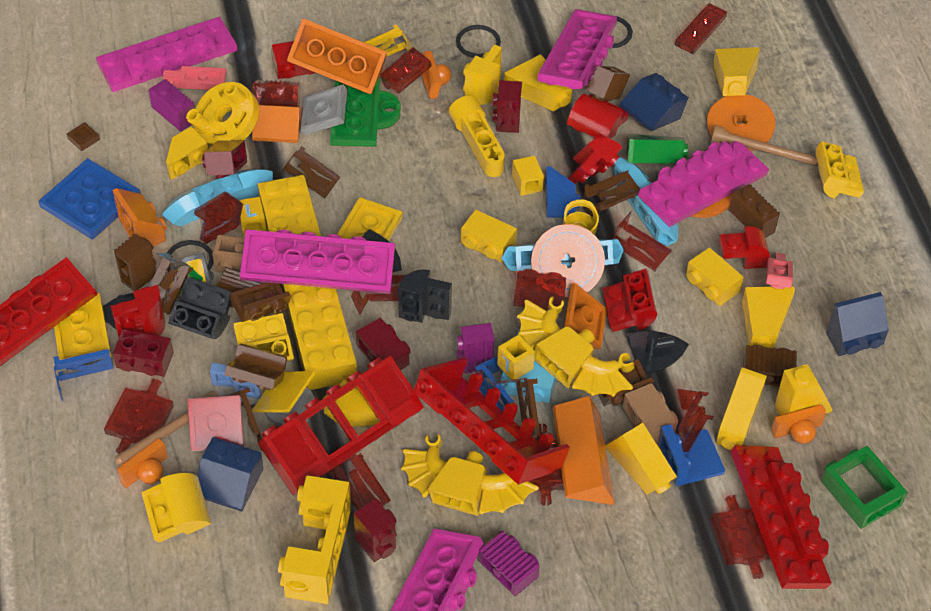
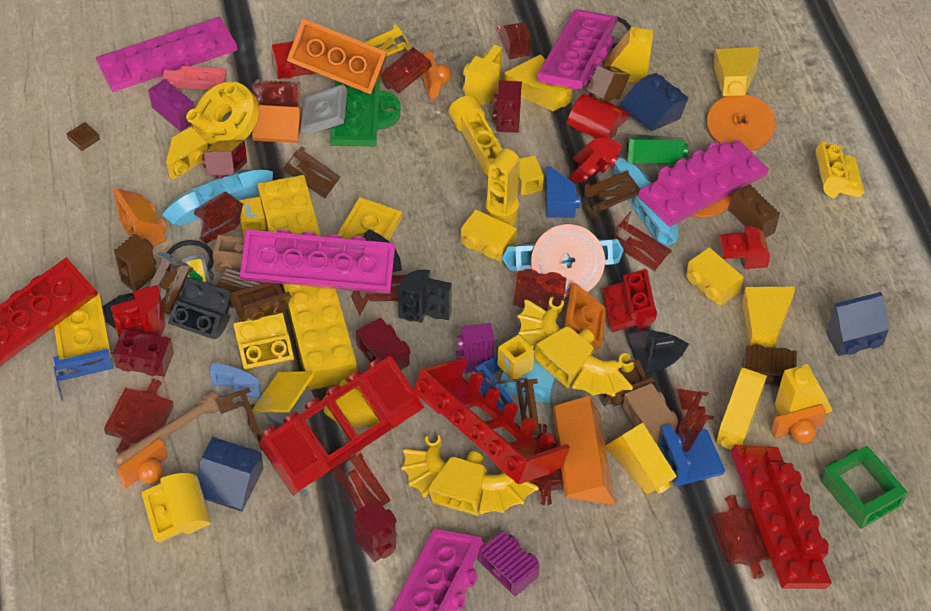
(86, 198): blue plate -> none
(215, 418): tile -> none
(257, 367): reddish brown bracket -> none
(311, 573): yellow plate -> none
(474, 27): black piece -> none
(503, 187): none -> yellow beam
(515, 39): none -> clear red slope
(581, 218): yellow helmet -> none
(632, 53): none -> yellow slope
(701, 28): clear red tile -> none
(720, 135): medium nougat piece -> none
(779, 272): coral hinge -> none

